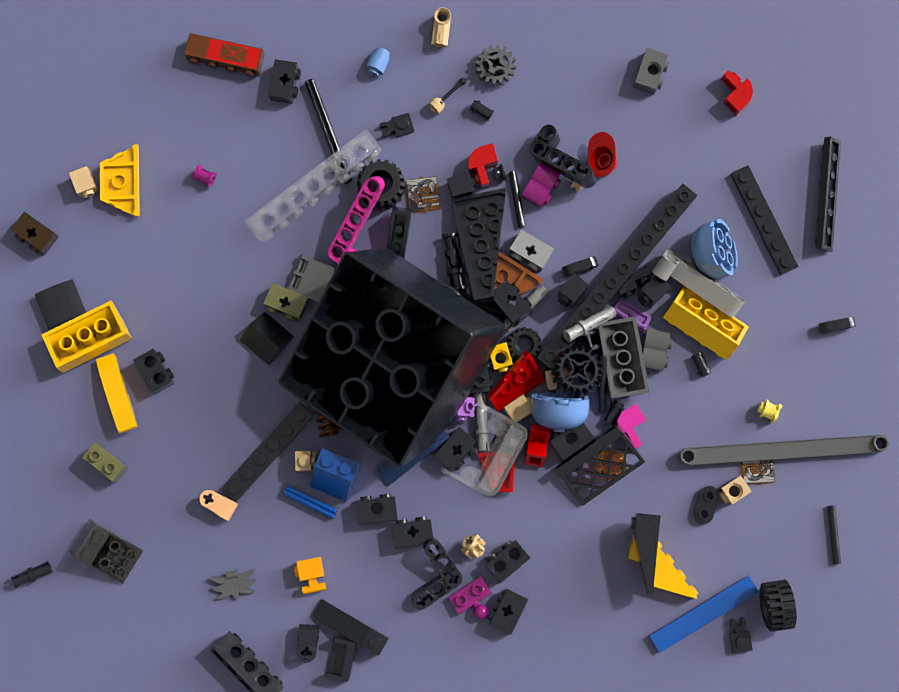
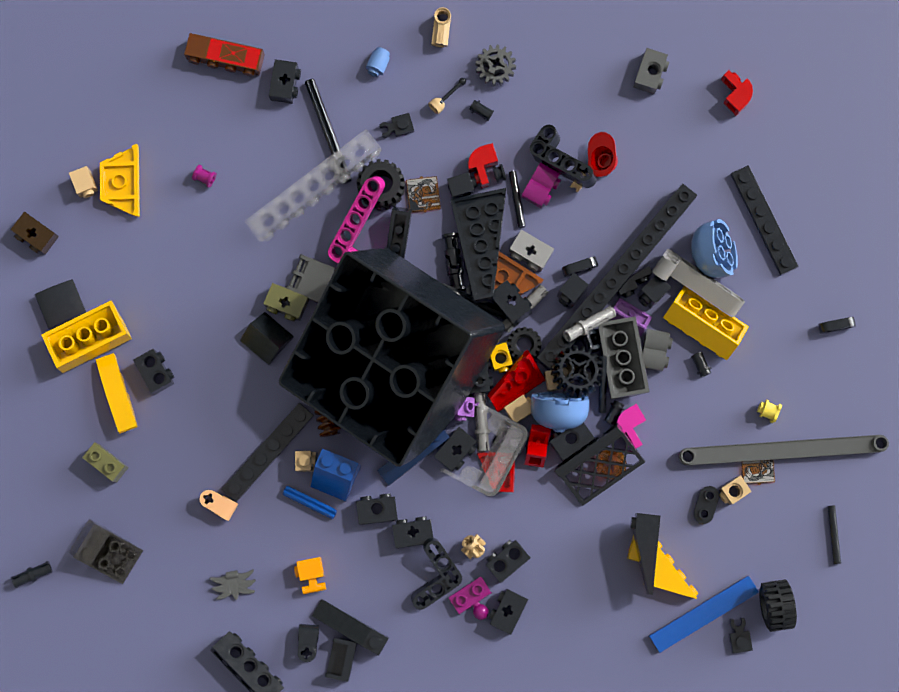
(828, 194): black plate -> none

